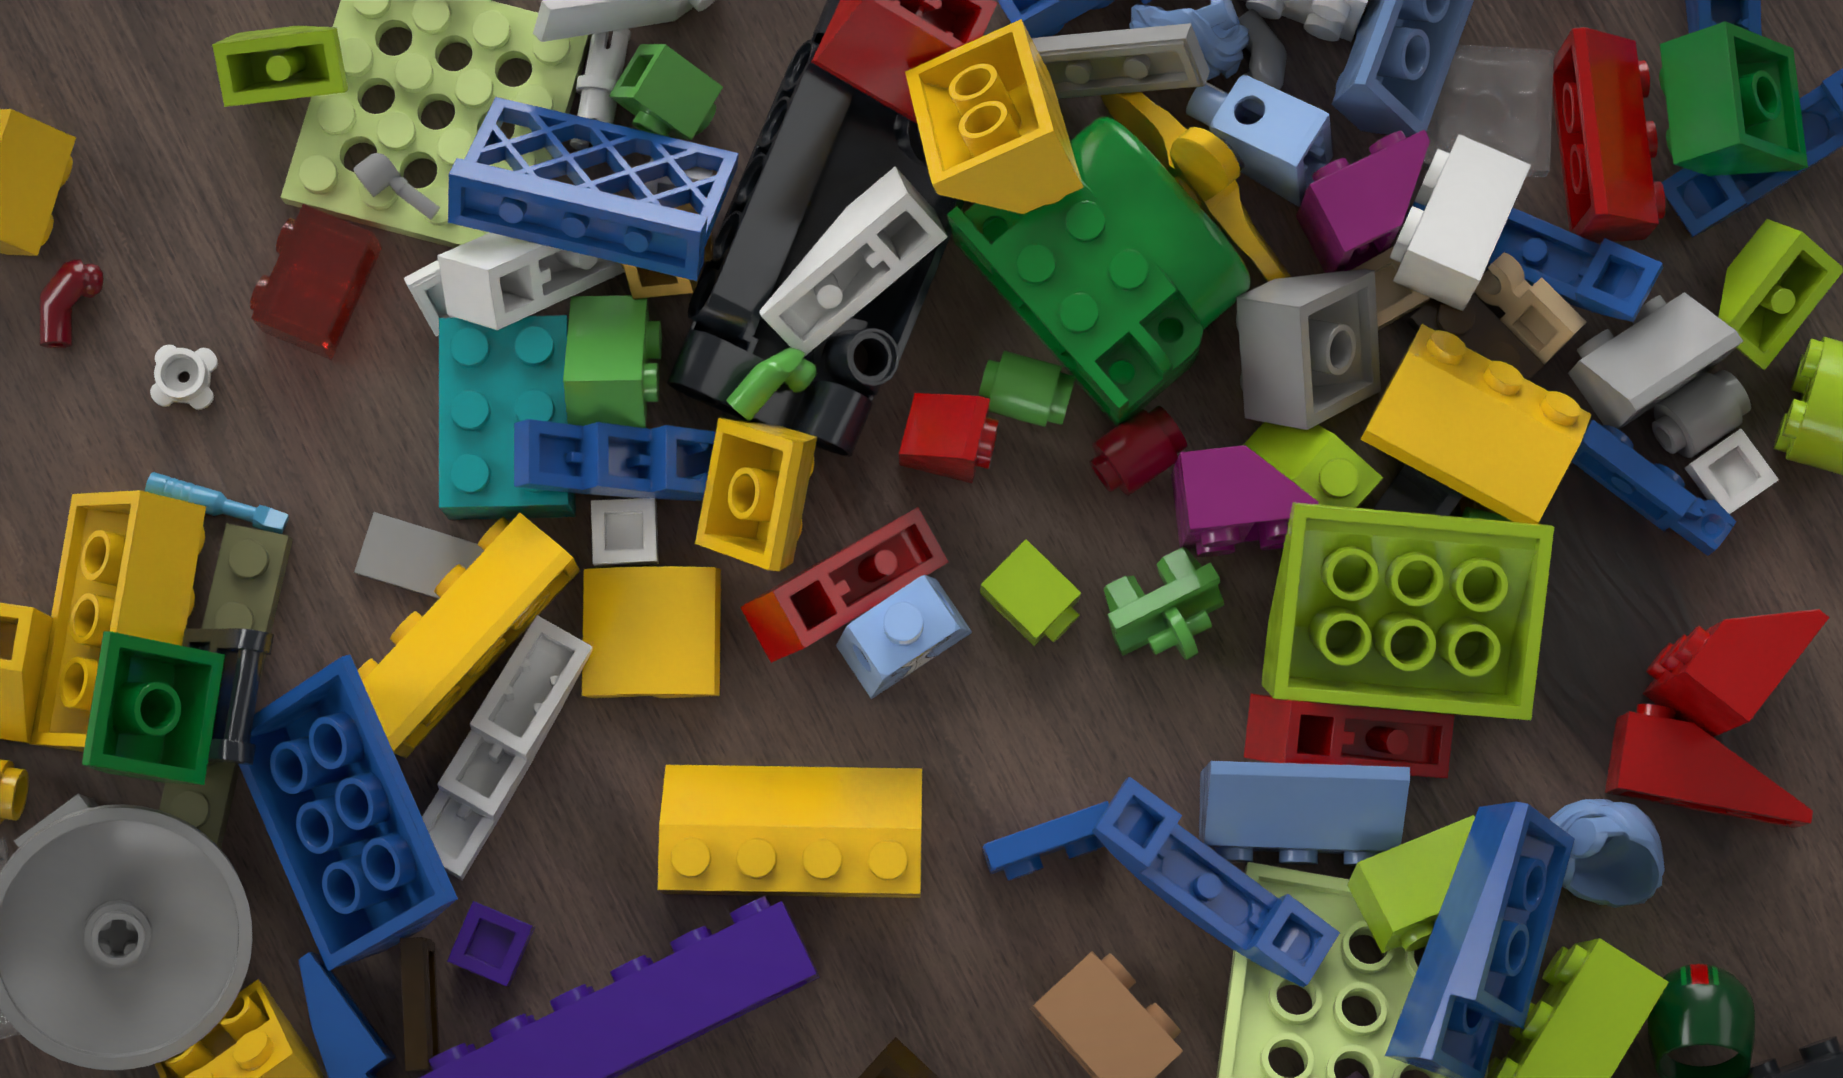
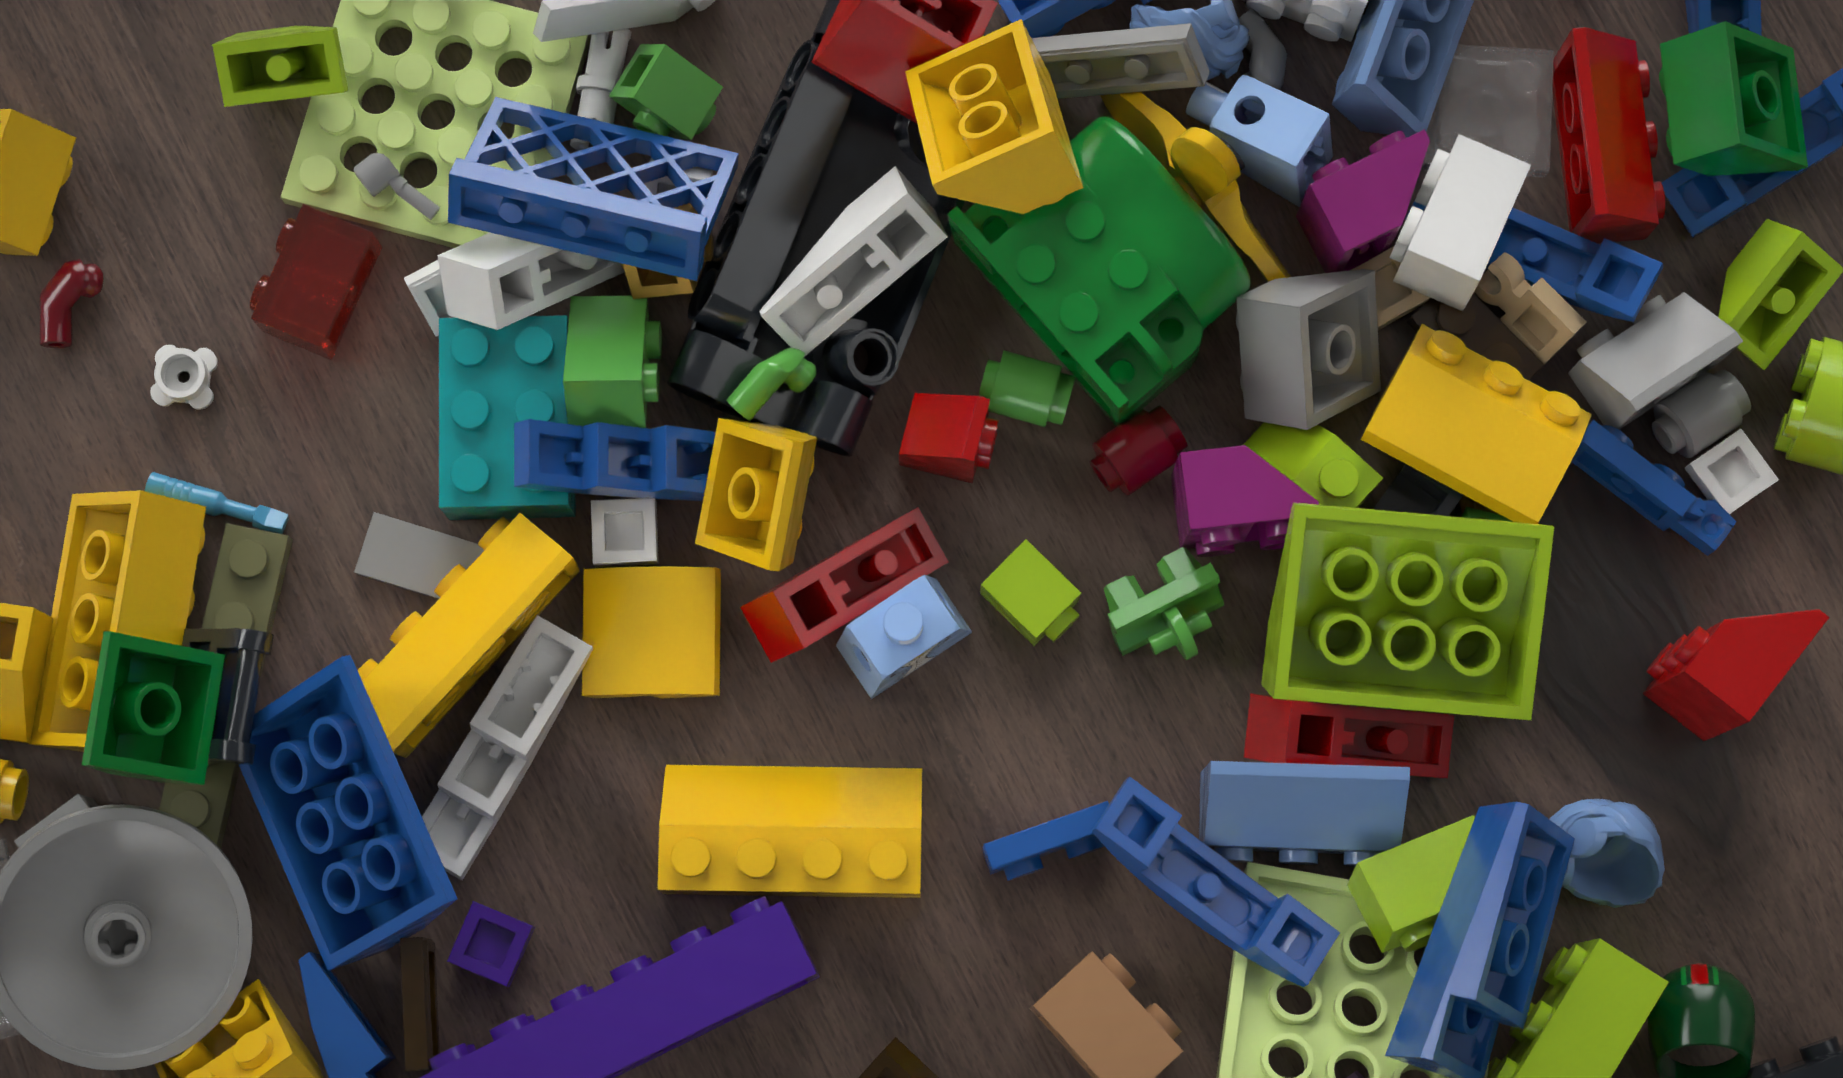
(1688, 768): red slope -> none

